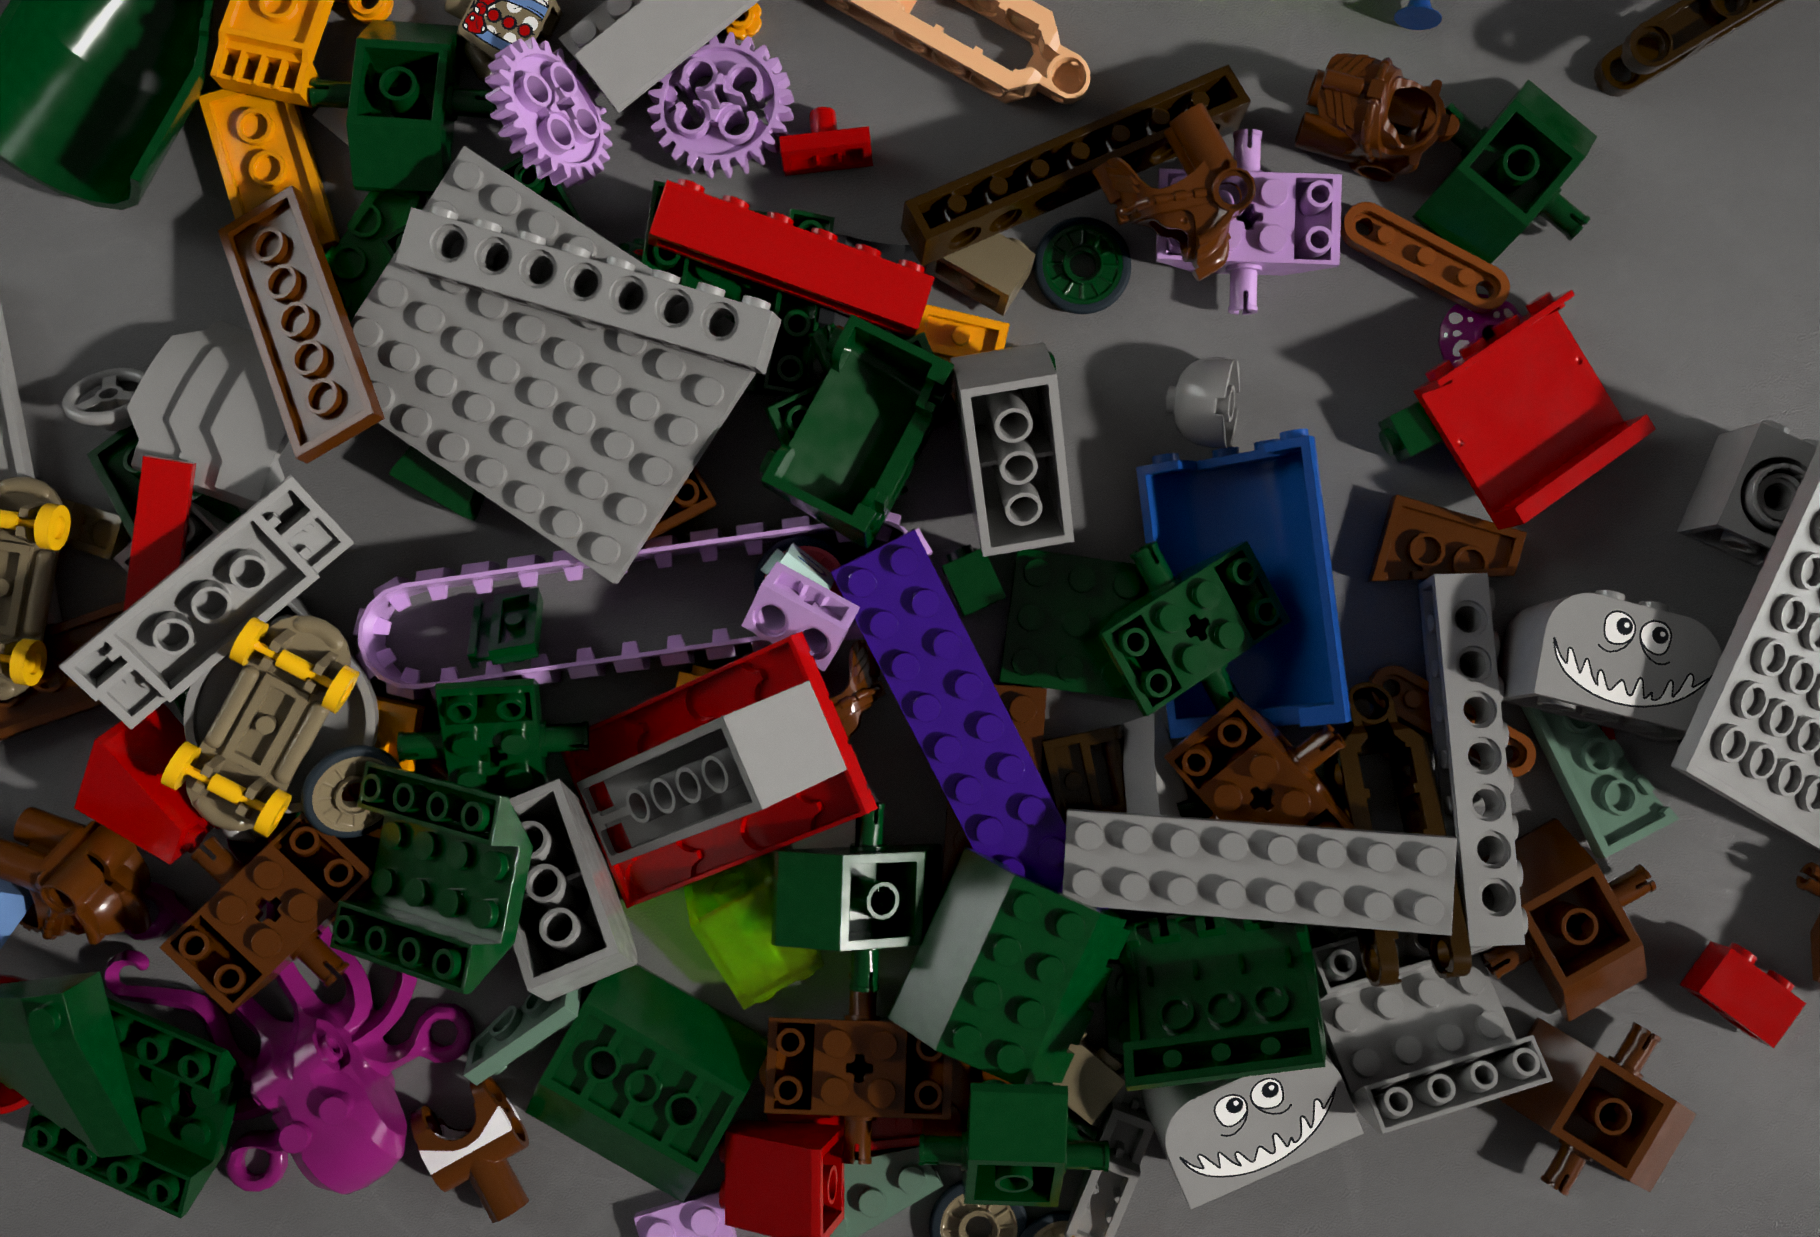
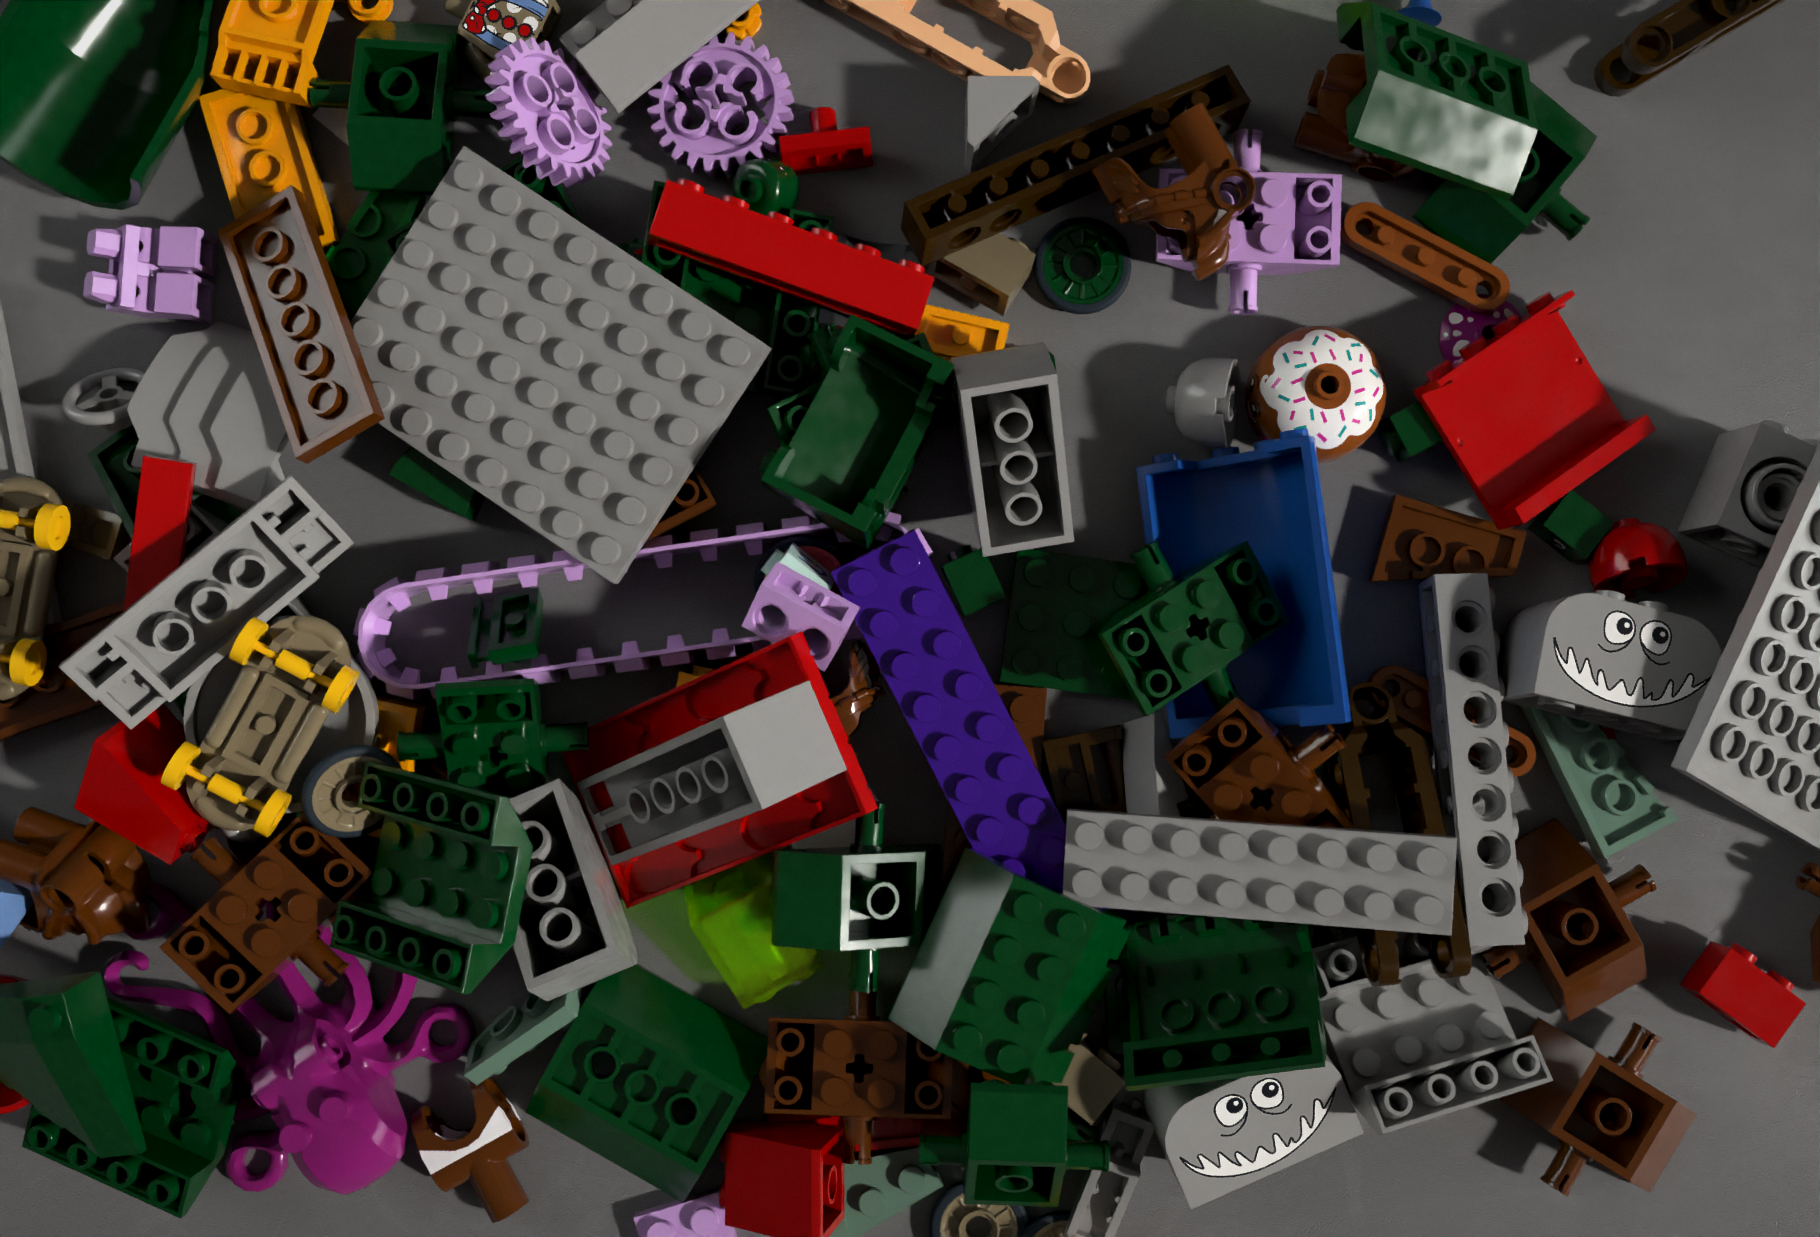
(154, 271): none -> lavender hips
(427, 251): light grey brick -> none
(766, 185): none -> dark green head
(994, 111): none -> light grey slope
(1288, 394): none -> cylinder
(1438, 100): none -> dark green slope
(1571, 526): none -> dark green brick
(1636, 557): none -> red cylinder

